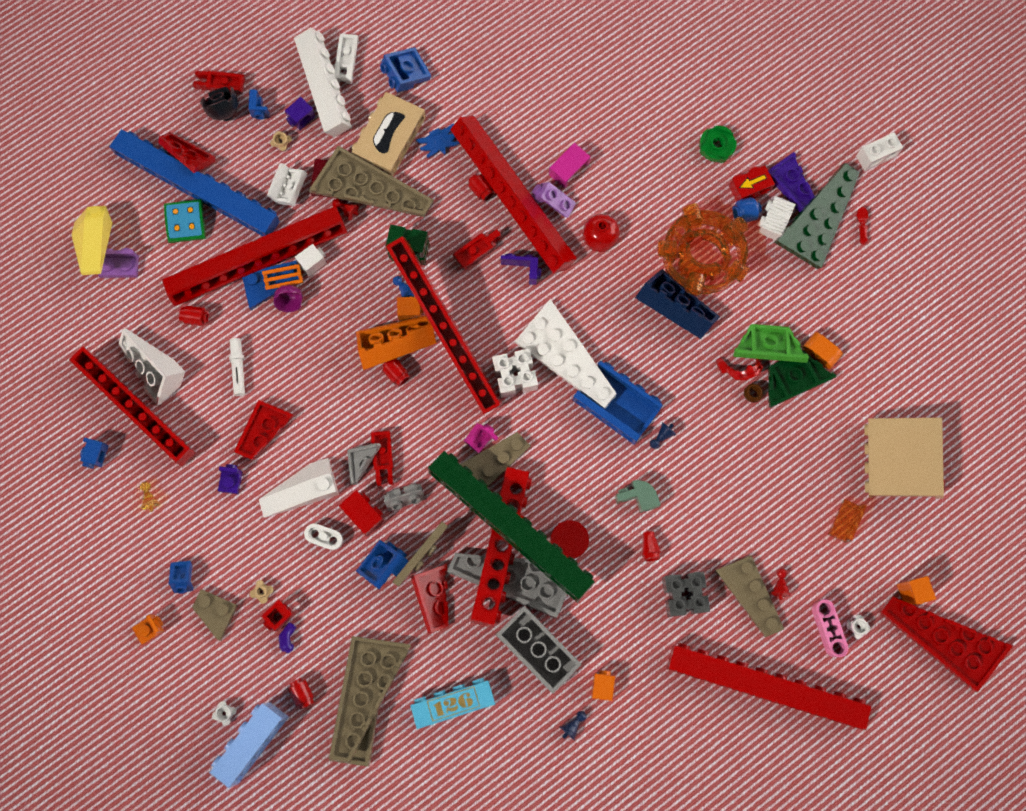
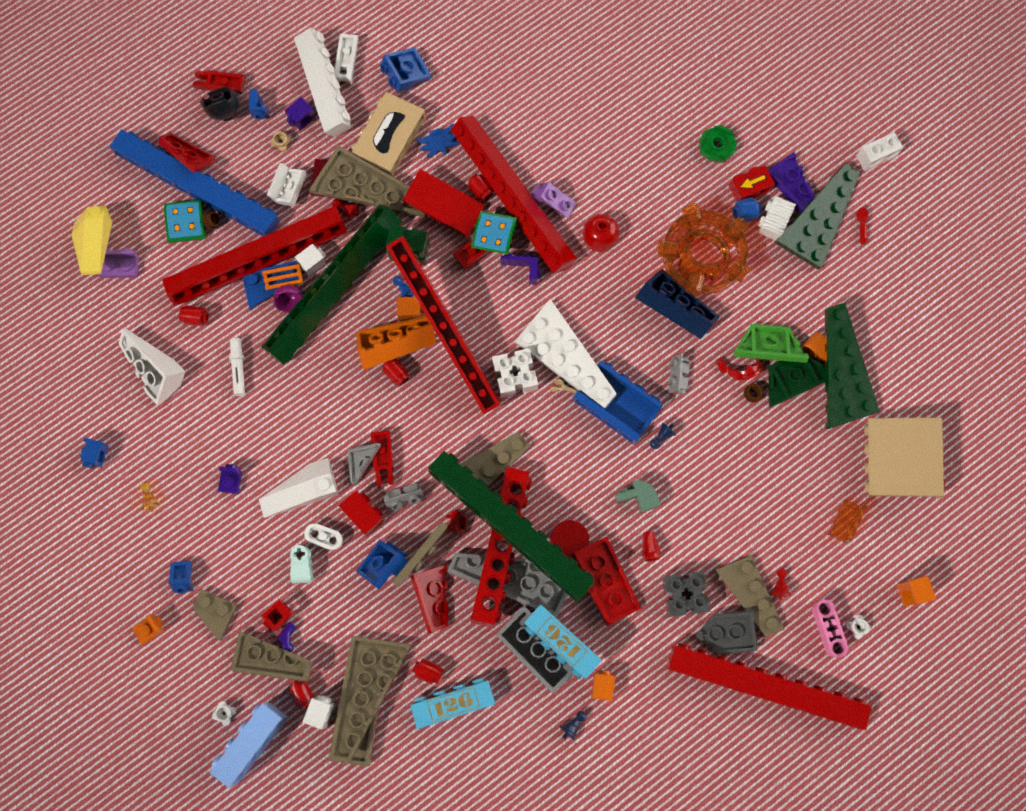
(132, 406): red brick -> none
(211, 220): none -> reddish brown plate
(261, 428): red wing -> none
(265, 659): none -> dark tan wing
(267, 590): tan plate -> none
(301, 568): none -> light aqua piece
(320, 712): none -> white brick
(331, 285): none -> dark green brick
(427, 671): none -> red brick
(443, 203): none -> red tile
(458, 522): none -> red tile
(479, 437): dark pink bracket -> none
(494, 232): none -> dark azure slope
(560, 386): none -> tan hand
(563, 642): none -> medium azure brick
(568, 164): dark pink panel -> none
(611, 587): none -> red tile
(679, 365): none -> light grey hinge
(730, 632): none -> dark grey tile
(846, 376): none -> dark green wing
(955, 646): red wing -> none

